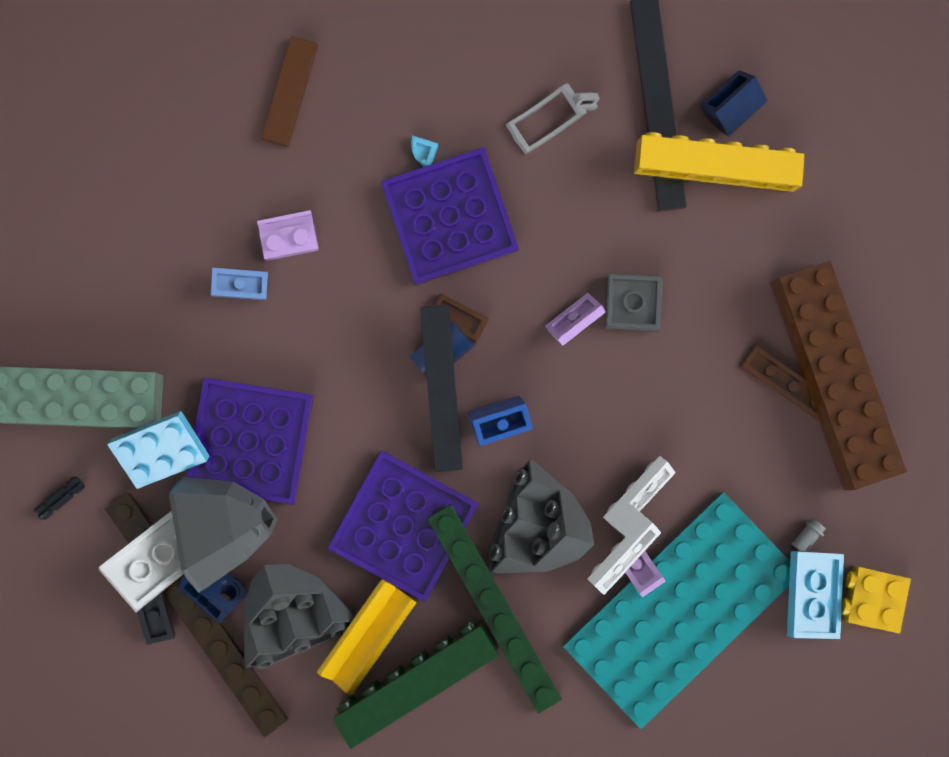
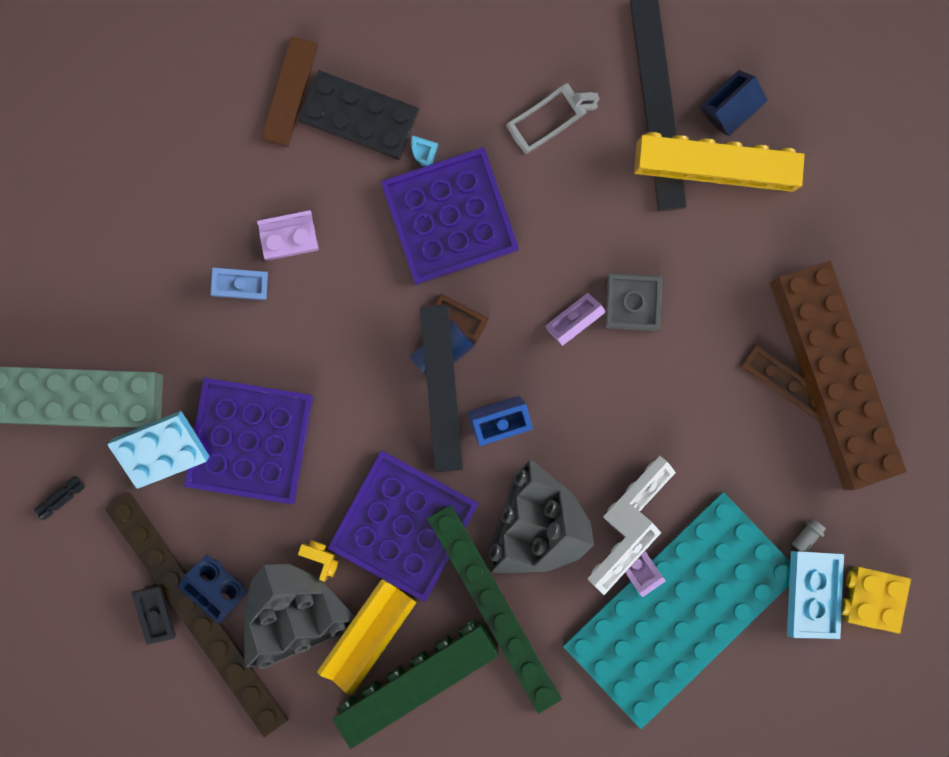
(145, 564): white plate -> none
(217, 527): dark grey brick -> none
(317, 552): none -> yellow bracket
(358, 114): none -> black plate

